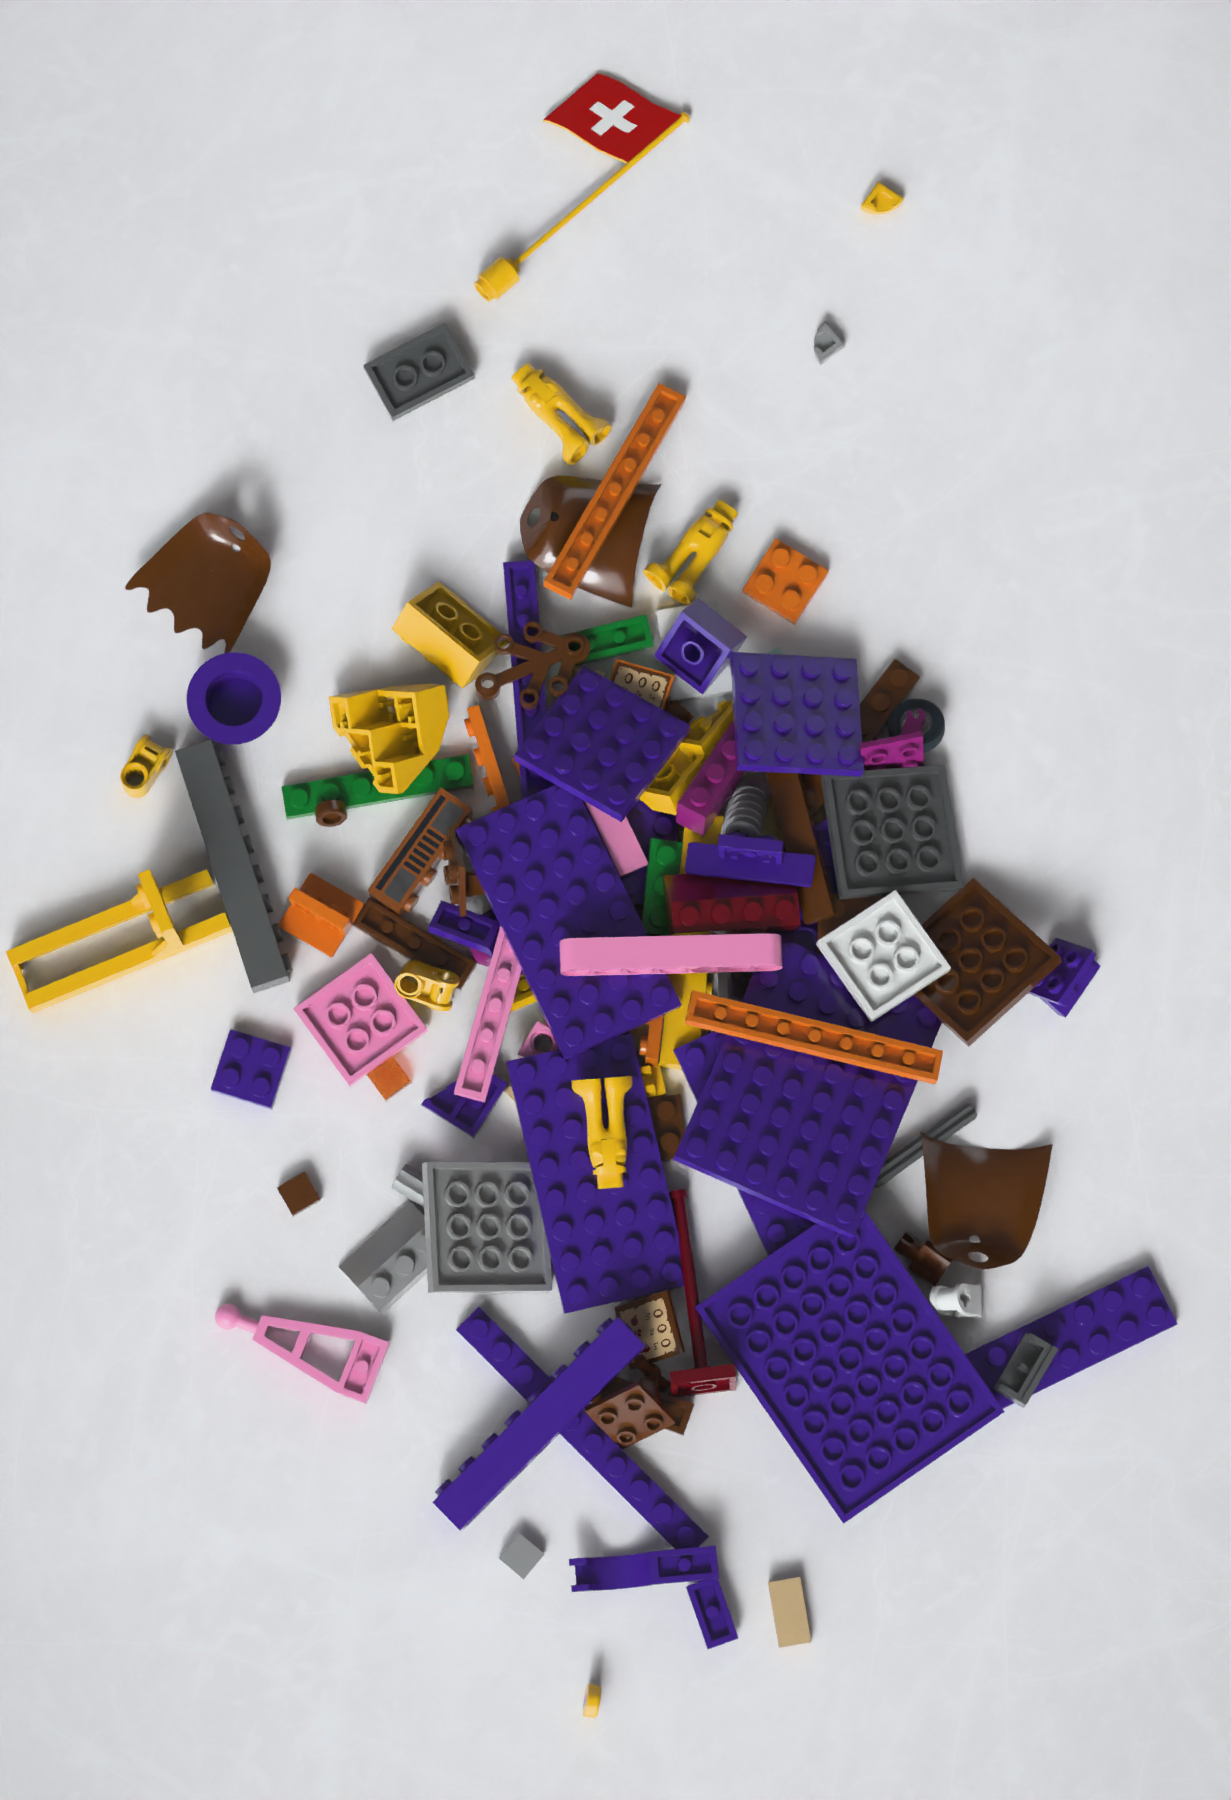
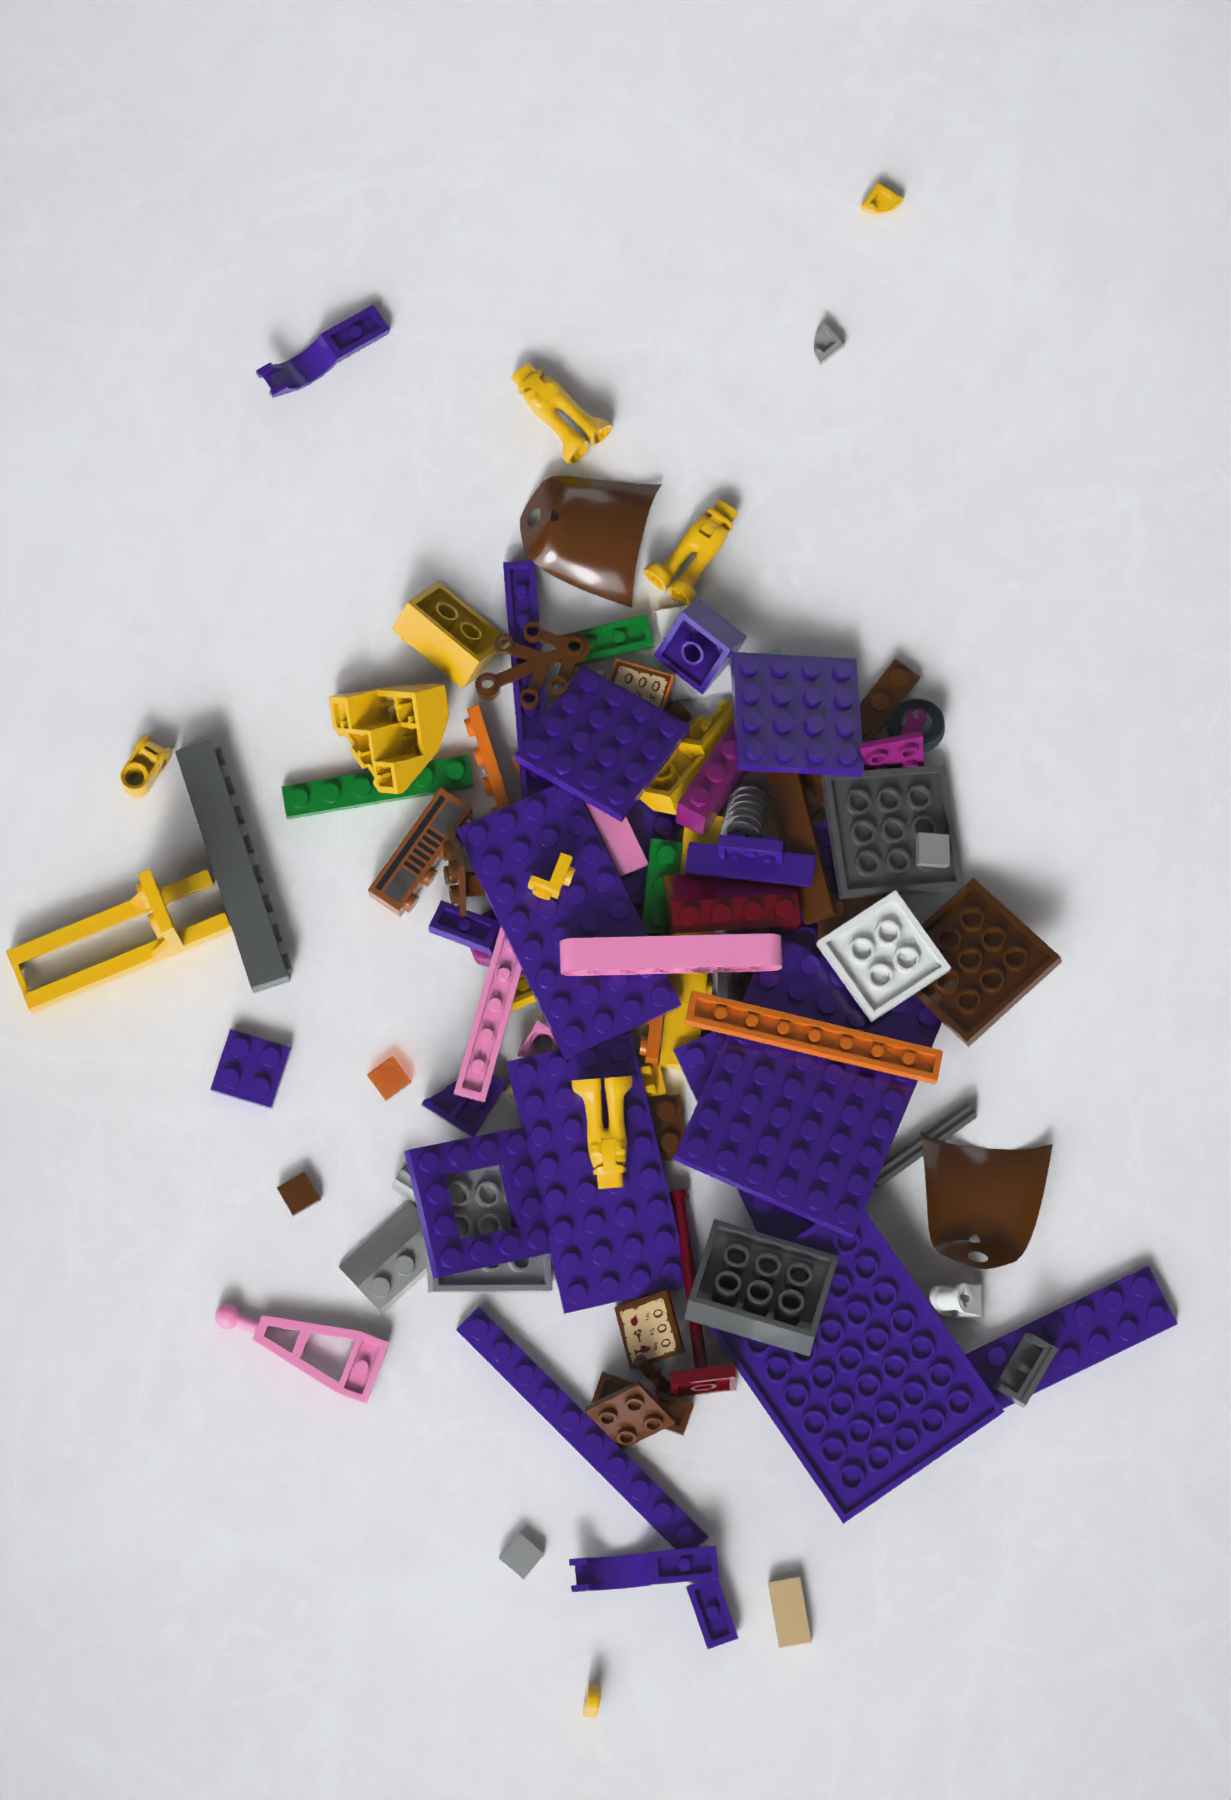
(200, 598): reddish brown piece -> none
(233, 698): dark purple hose -> none
(320, 914): orange bracket -> none
(325, 352): none -> dark purple piece
(330, 813): reddish brown tile -> none
(360, 1019): bright pink plate -> none
(412, 941): reddish brown tile -> none
(419, 371): dark grey plate -> none
(428, 1174): none -> dark purple plate
(429, 985): yellow piece -> none
(539, 1423): dark purple brick -> none
(562, 875): none -> yellow bracket
(612, 122): flag -> none
(614, 491): orange plate -> none
(761, 1287): none -> dark grey slope
(785, 581): orange plate -> none
(925, 1258): reddish brown plate -> none
(932, 850): none -> light grey tile
(1069, 979): dark purple bracket -> none

